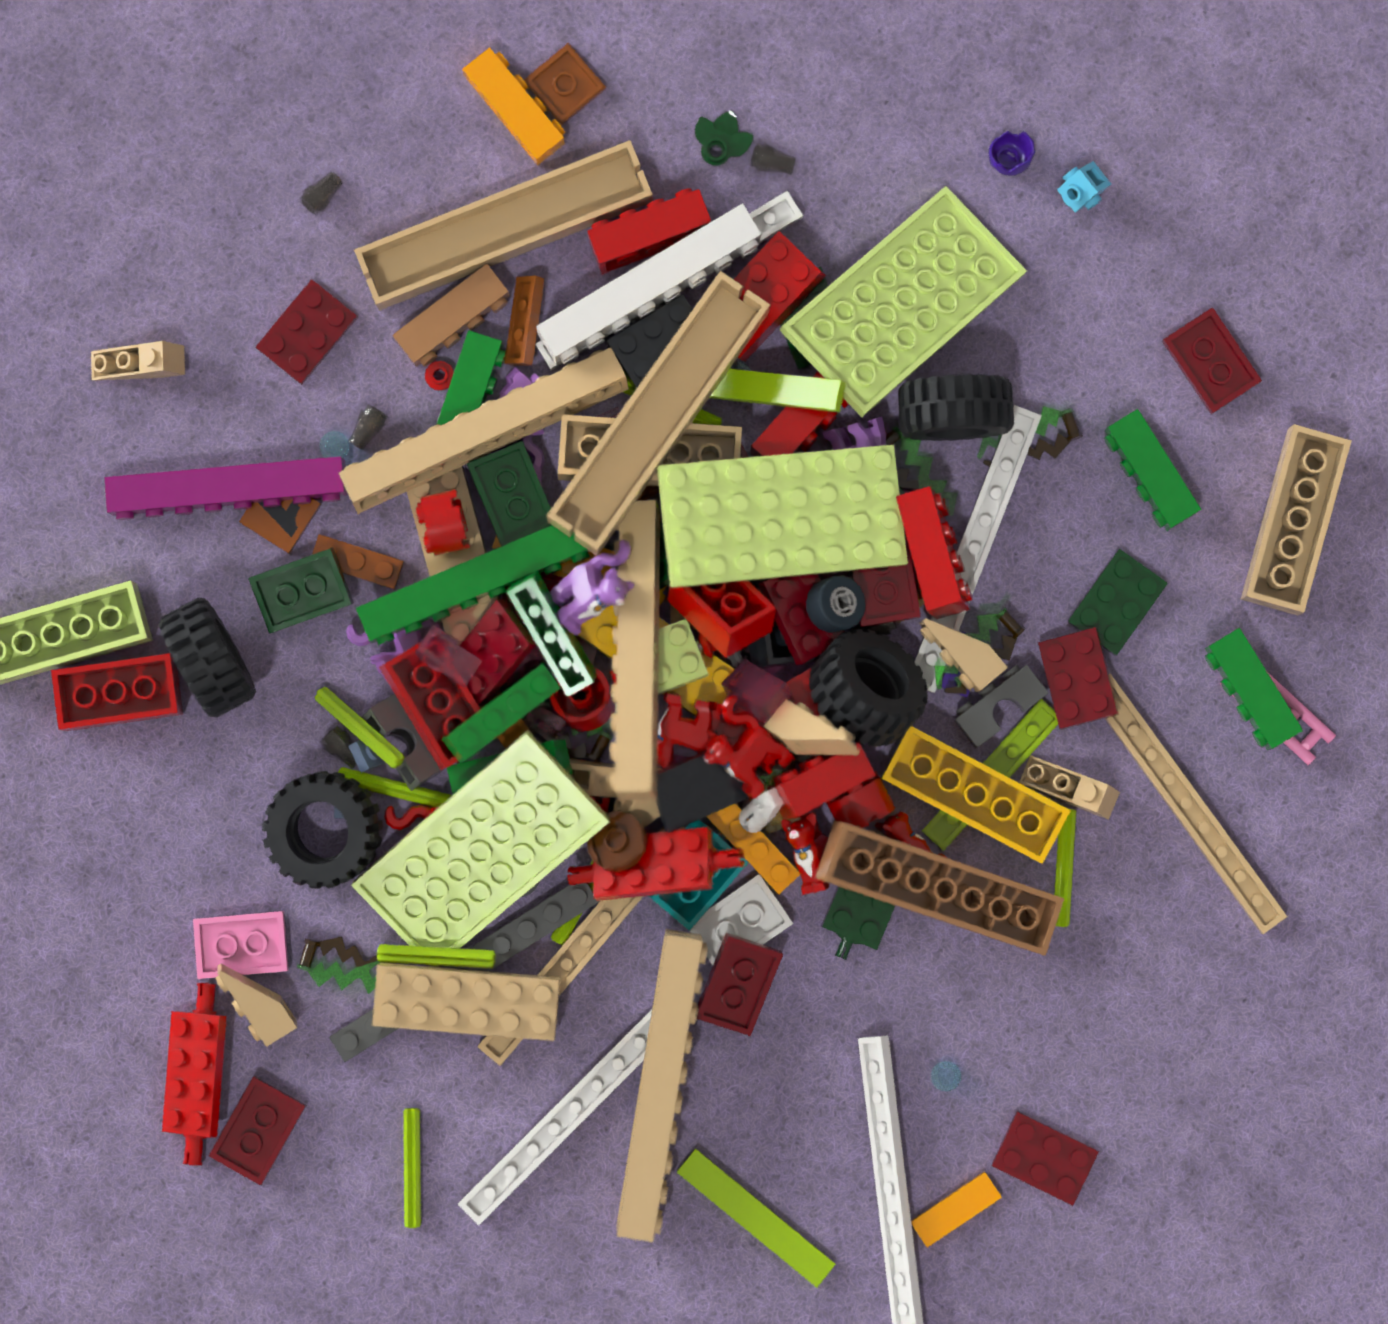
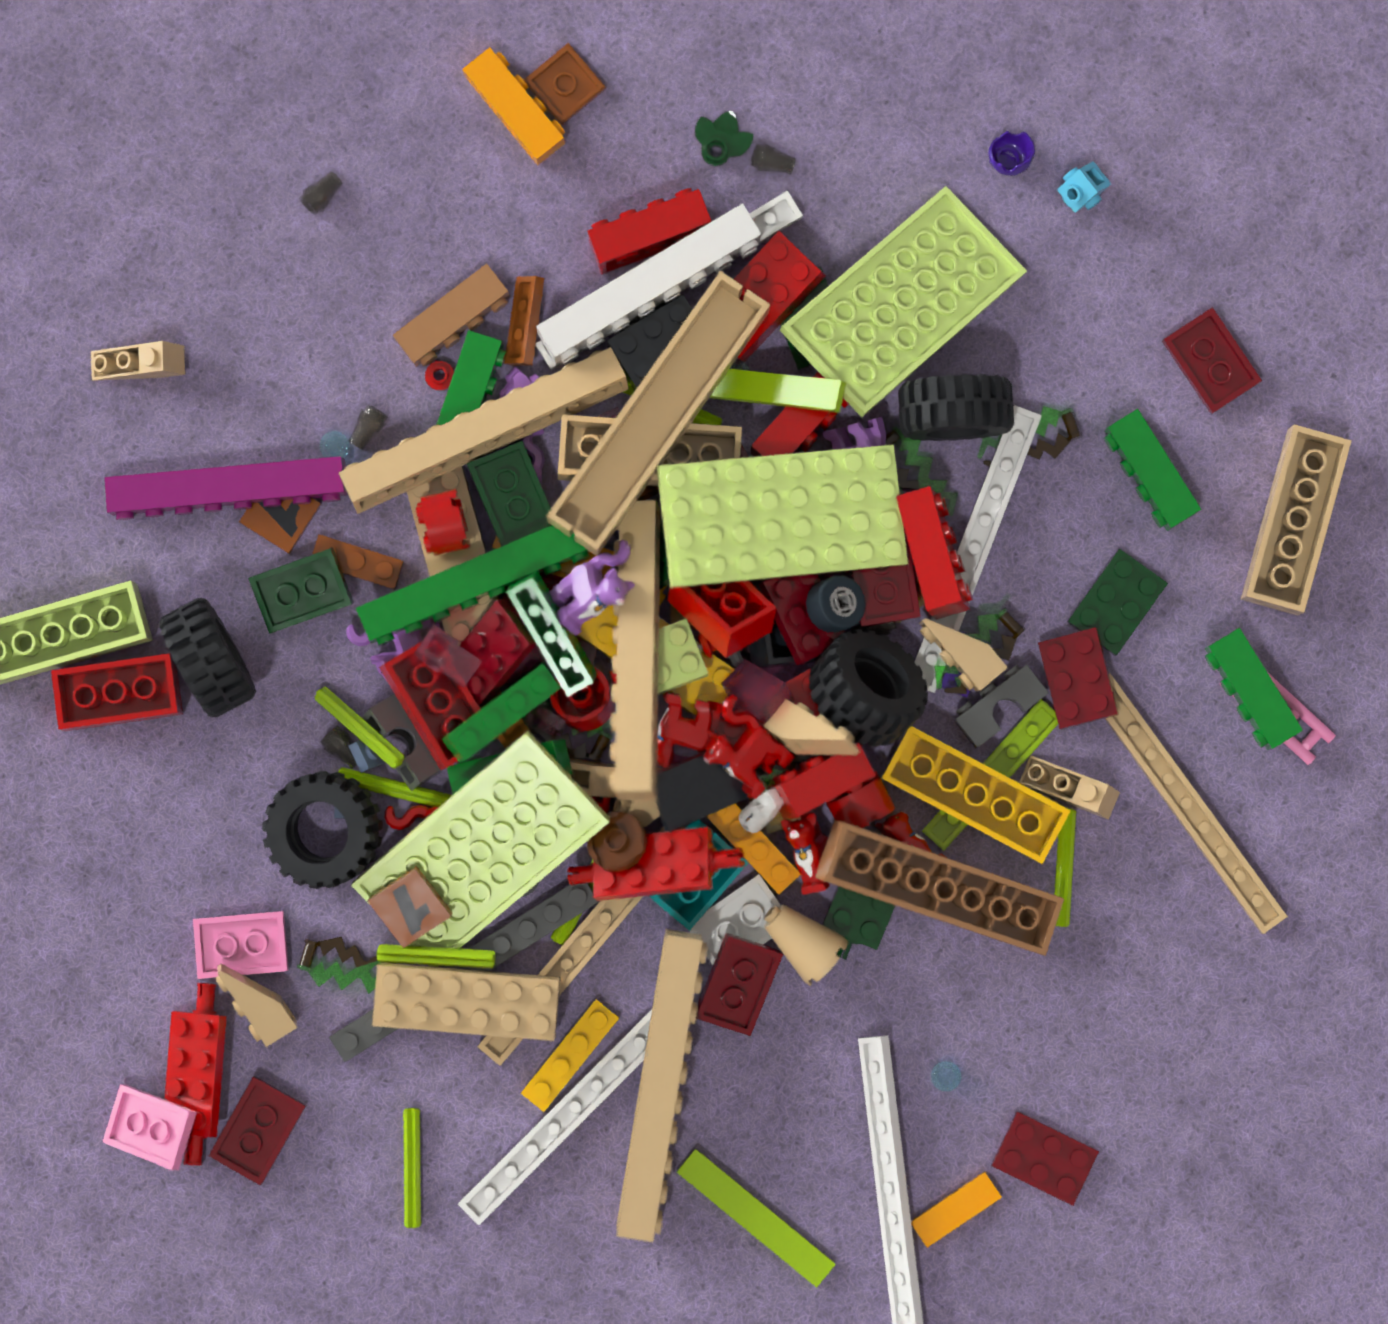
(149, 1127): none -> bright pink plate
(306, 332): dark red plate -> none
(410, 907): none -> tile
(504, 225): tan piece -> none
(570, 1055): none -> yellow plate
(804, 942): none -> tan cone

